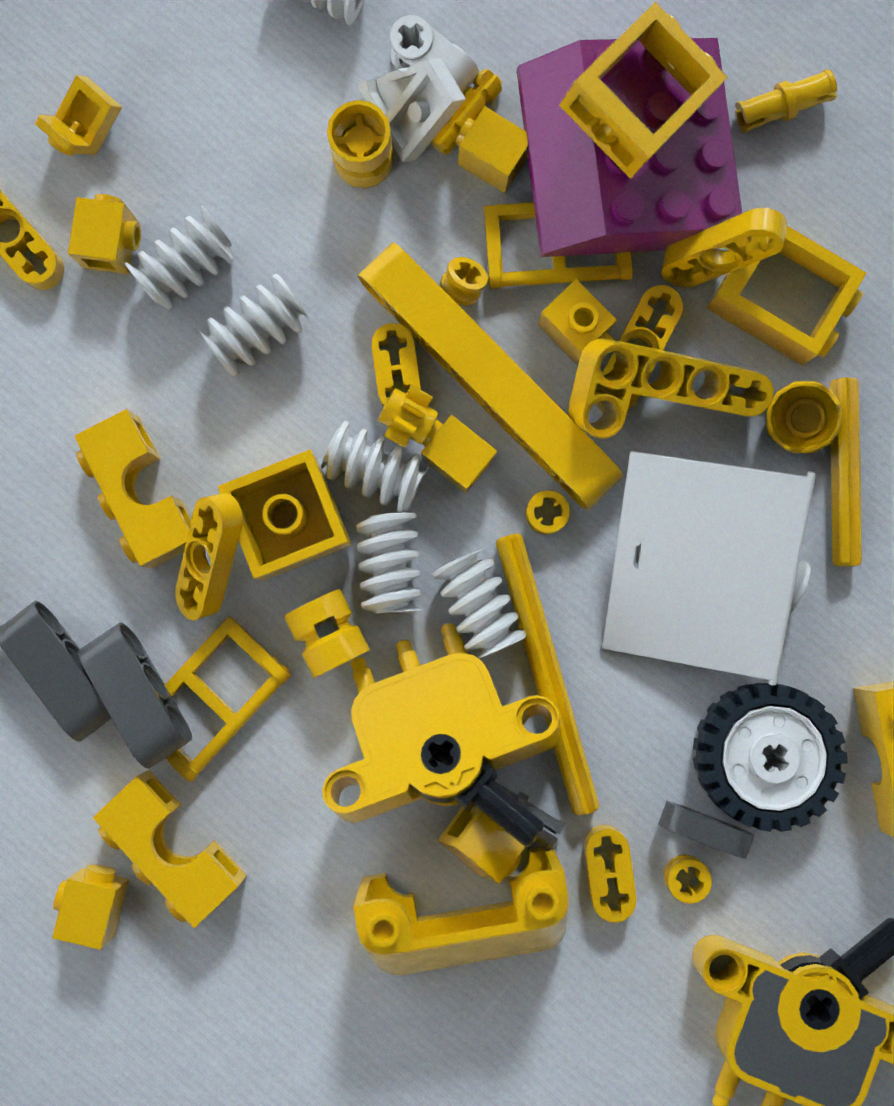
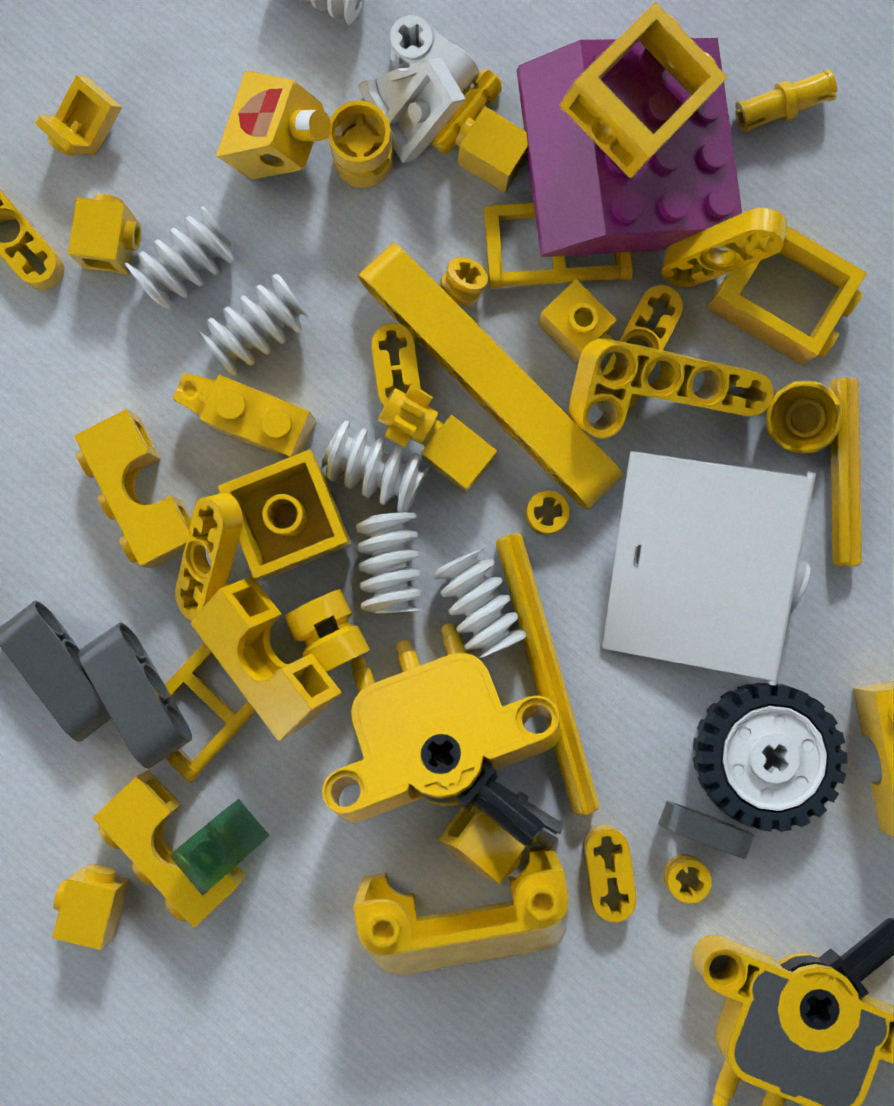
(219, 846): none -> clear green slope
(237, 632): none -> yellow arch
(247, 414): none -> yellow hinge
(271, 127): none -> yellow torso

